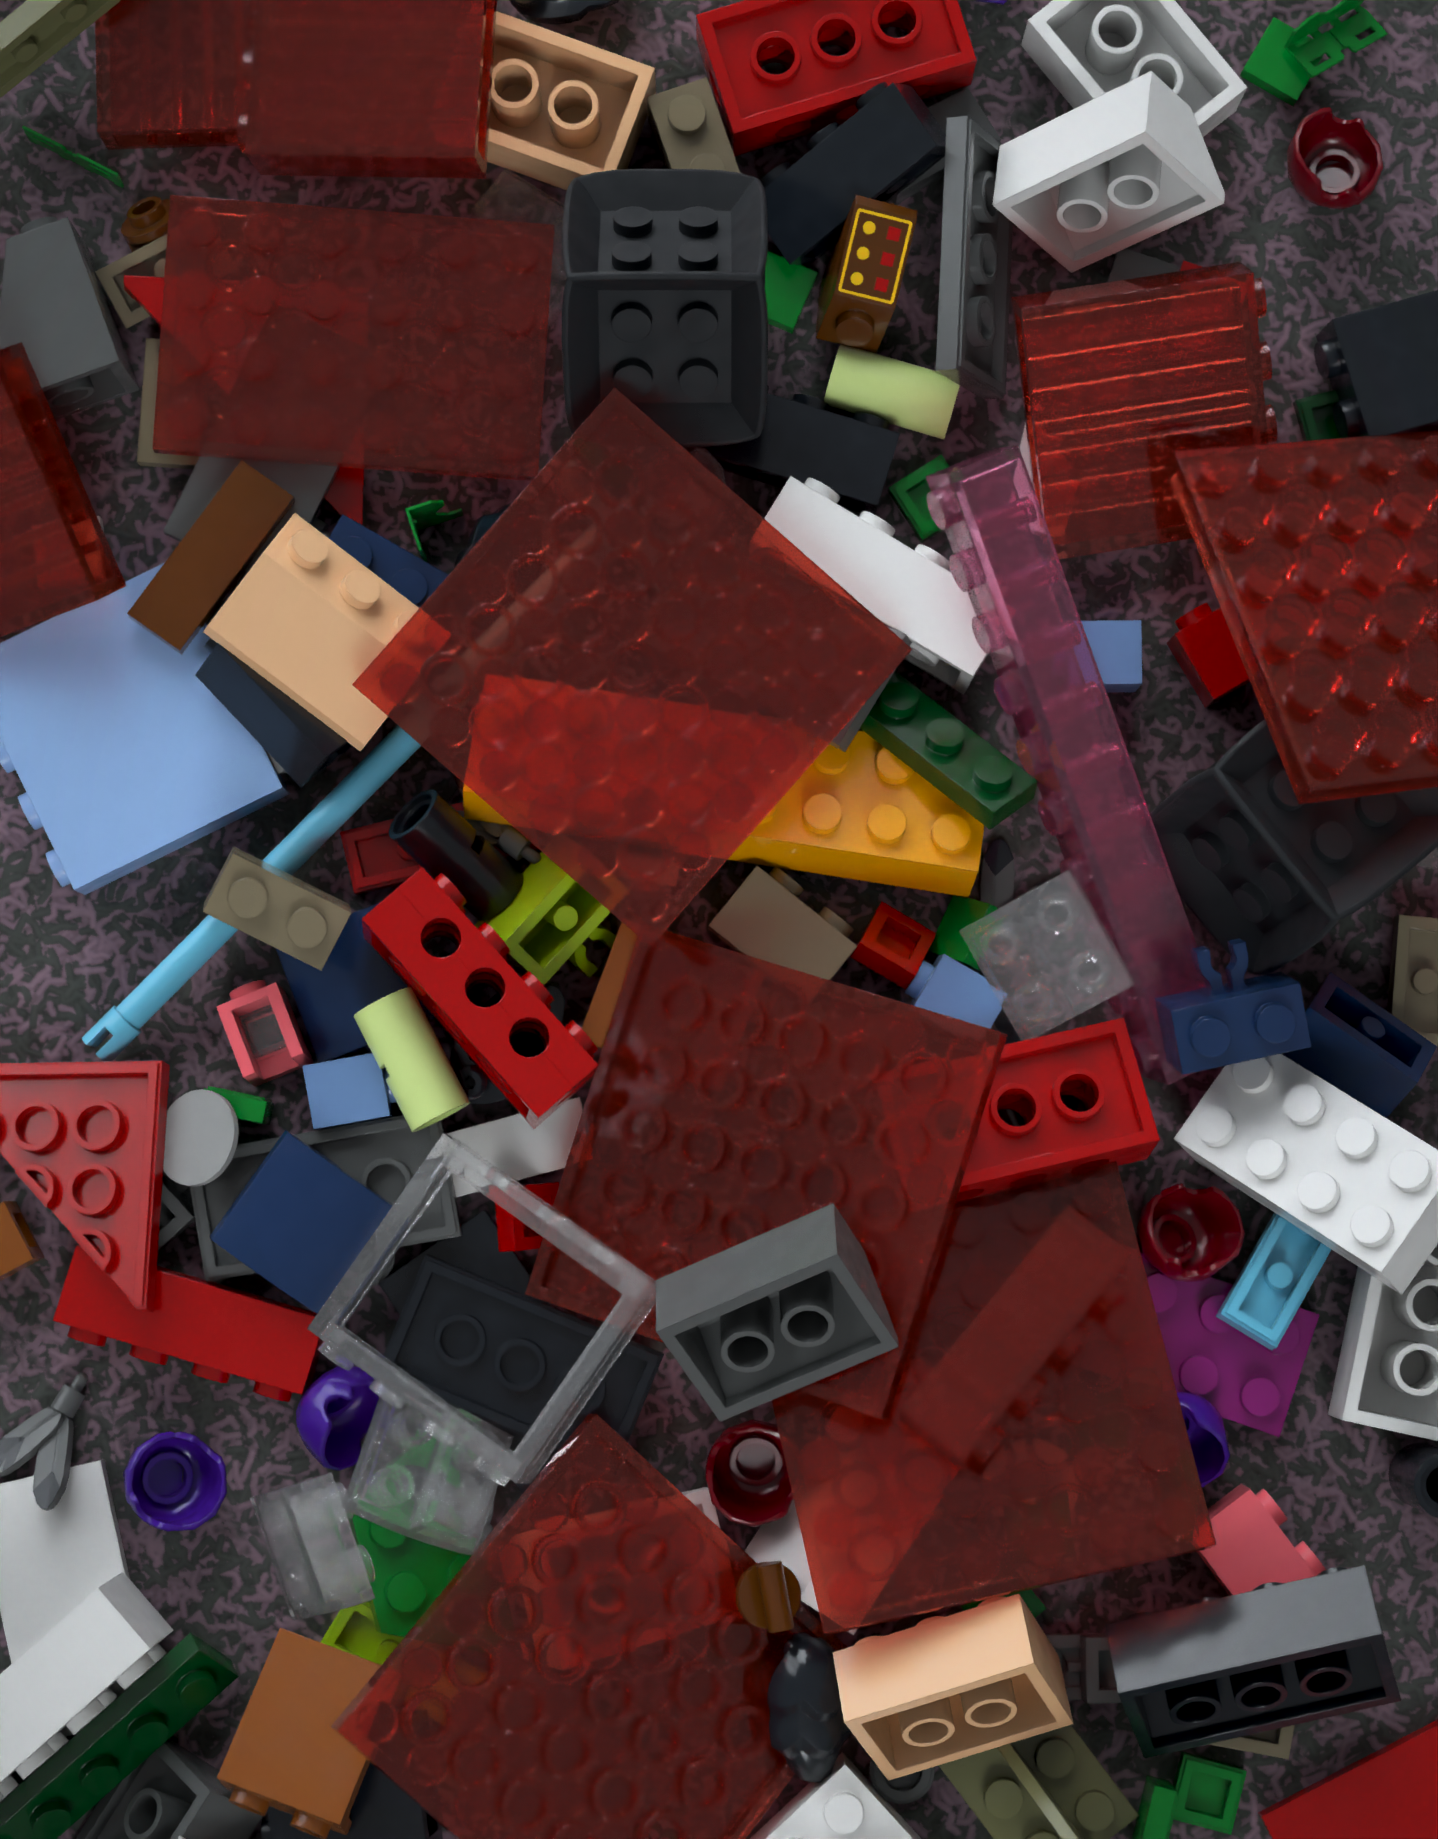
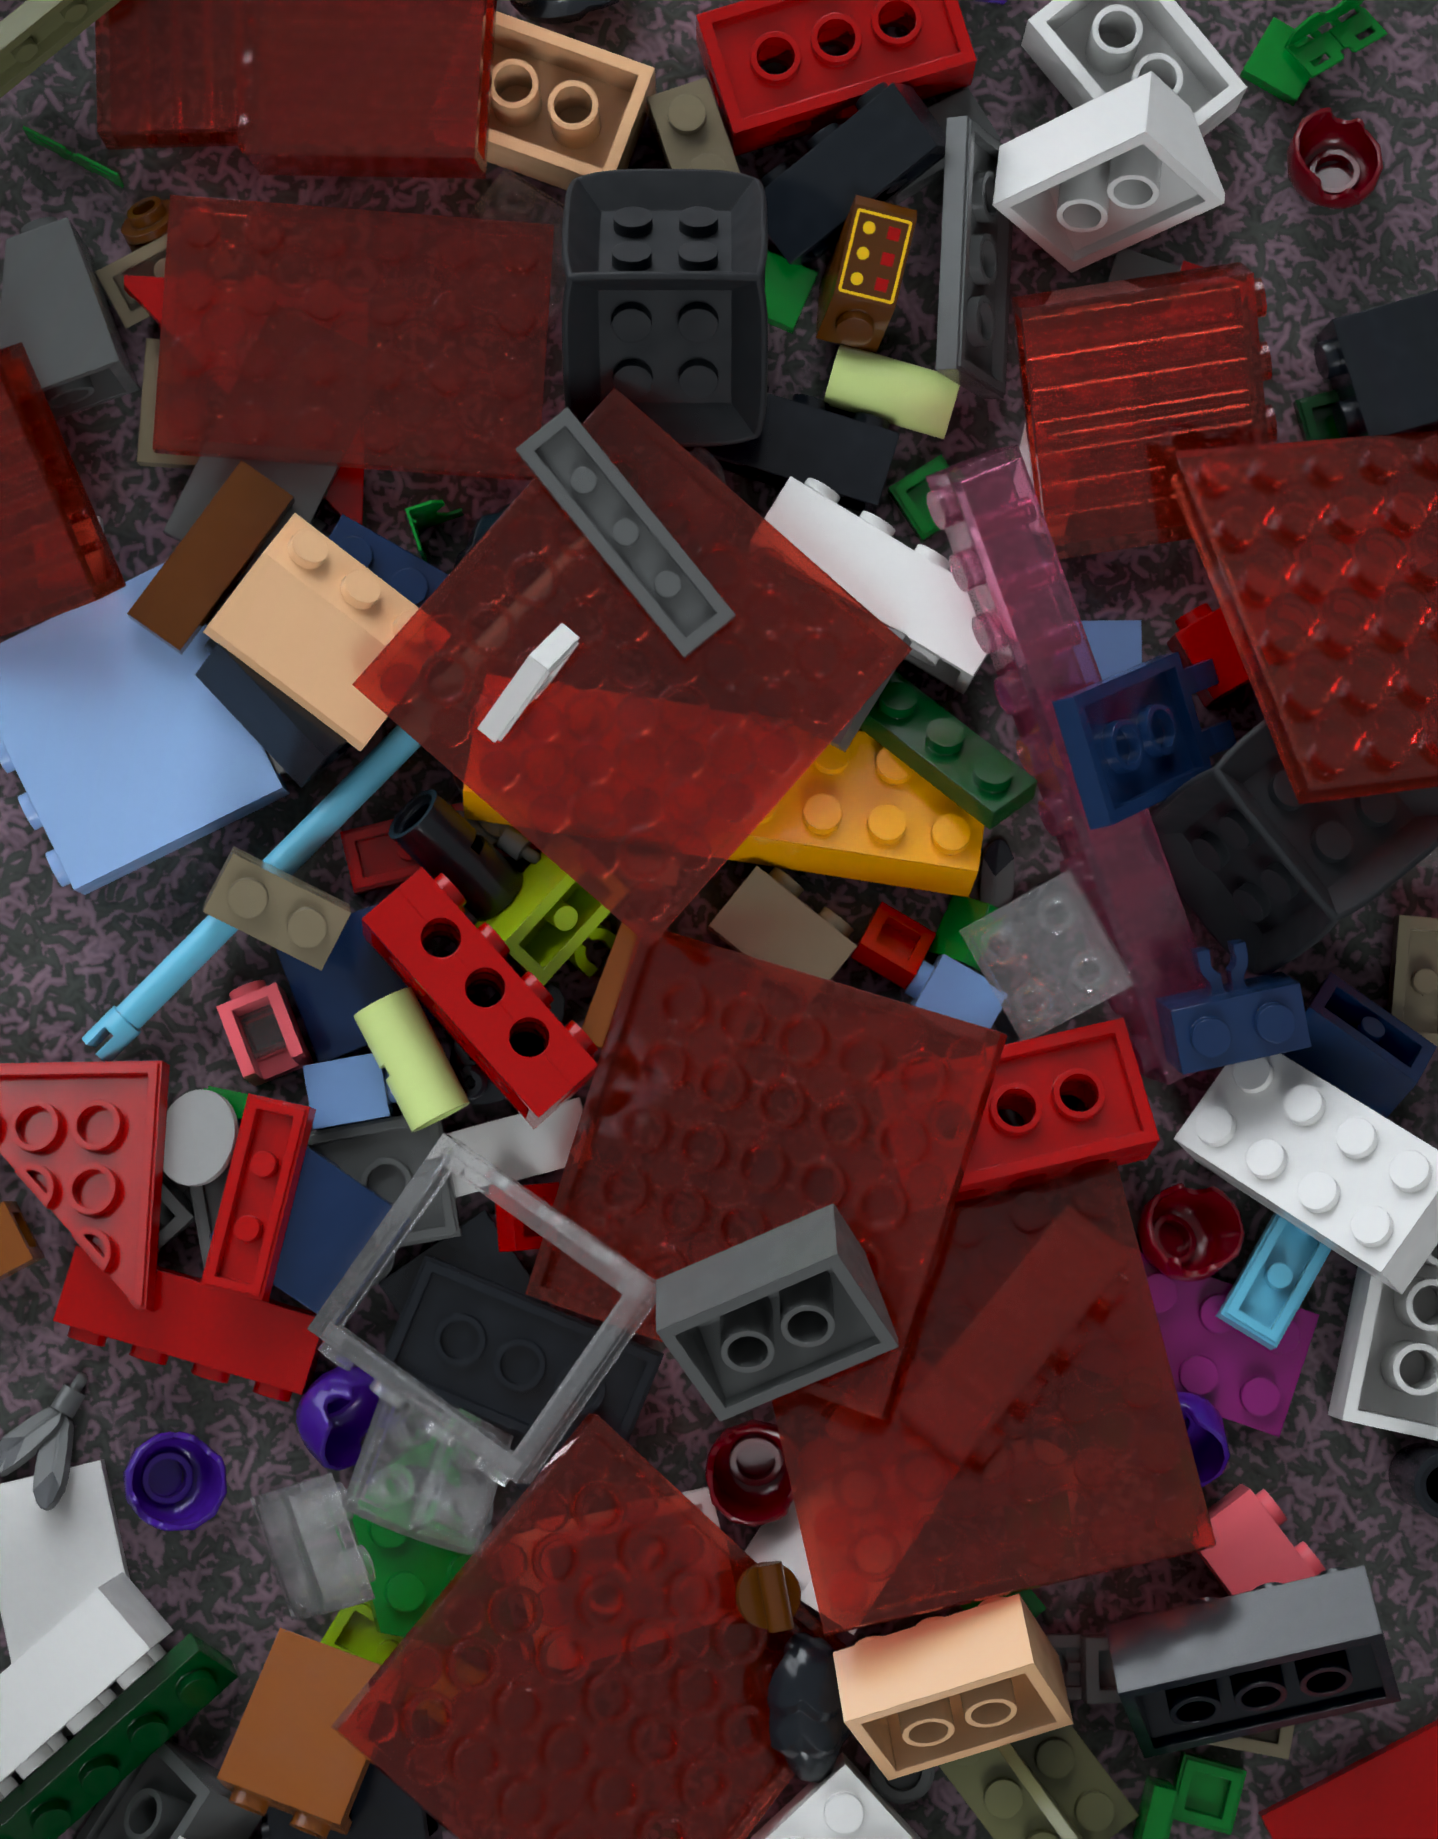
(258, 1197): none -> red tile
(529, 682): none -> white tile
(625, 533): none -> dark grey plate
(1138, 736): none -> dark blue tile

